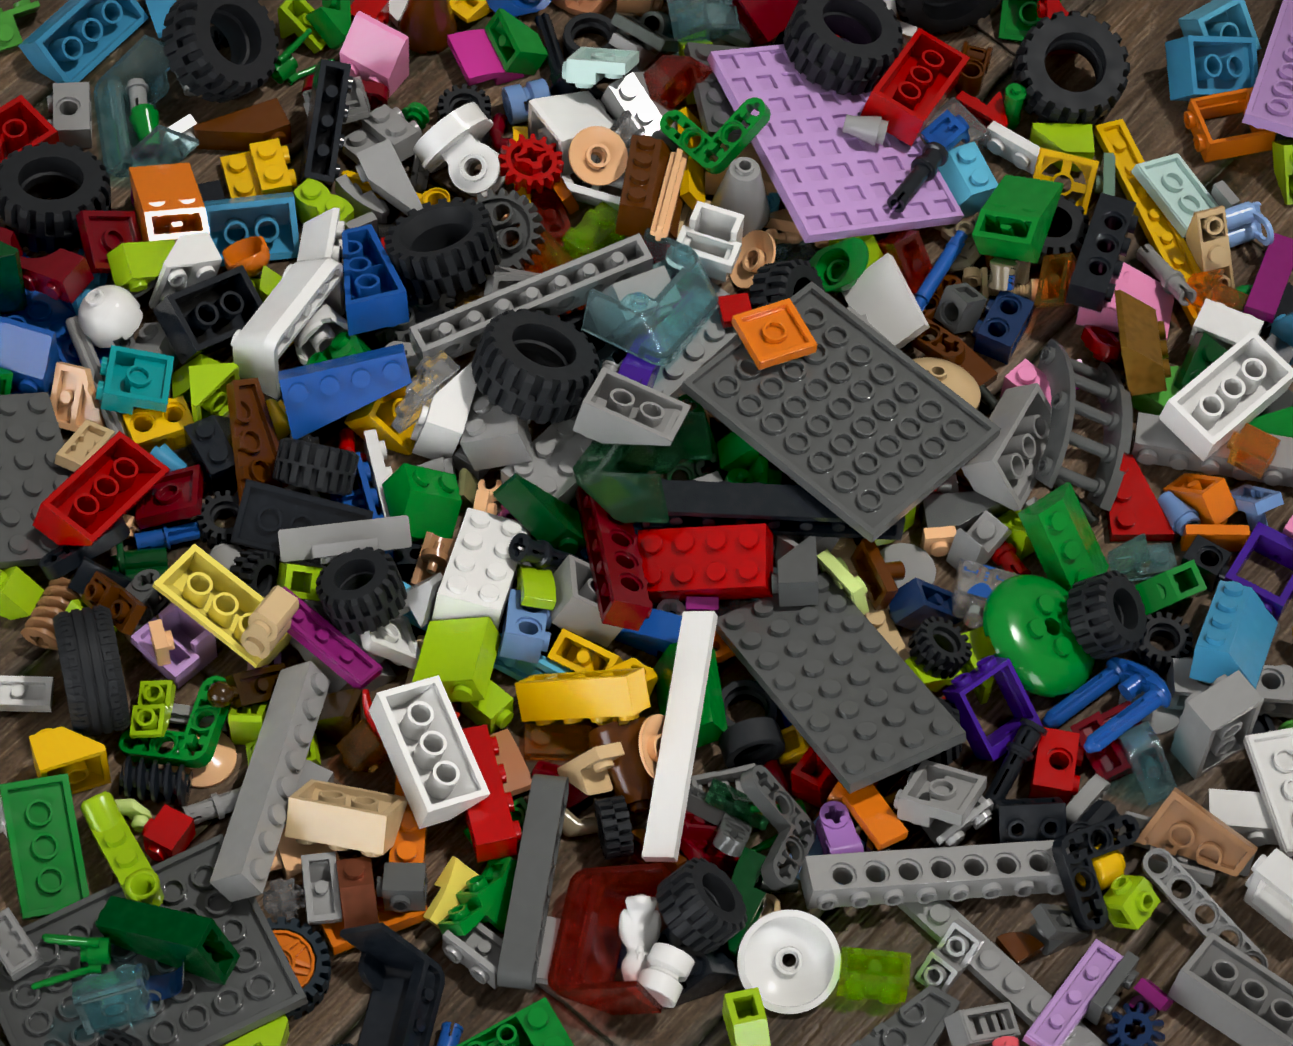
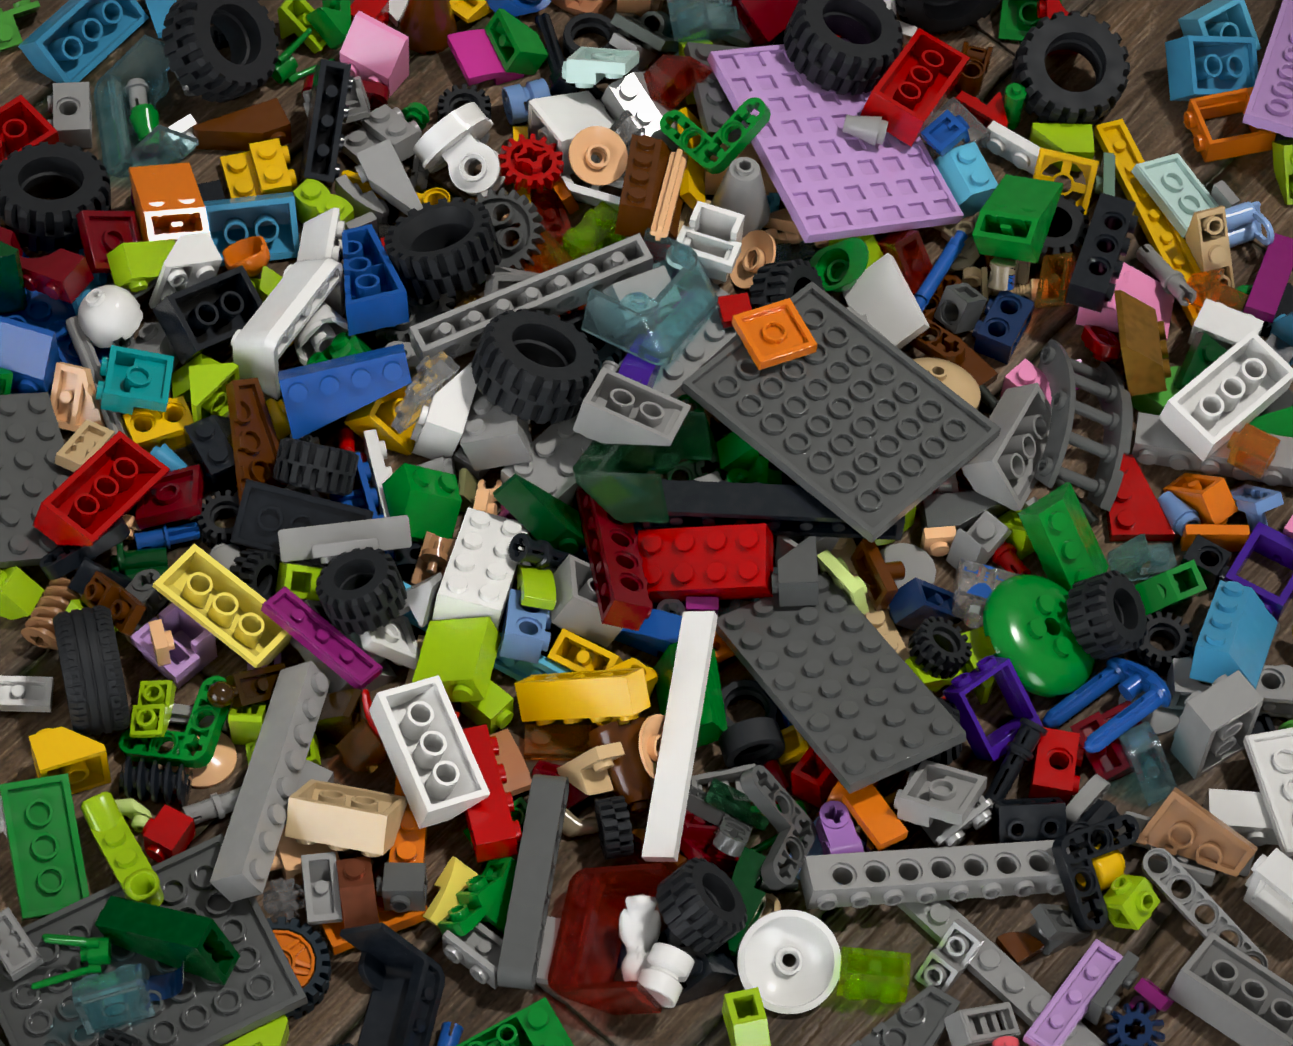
(269, 622): tan brick -> none
(496, 132): dark red arm -> none
(922, 170): black pin -> none

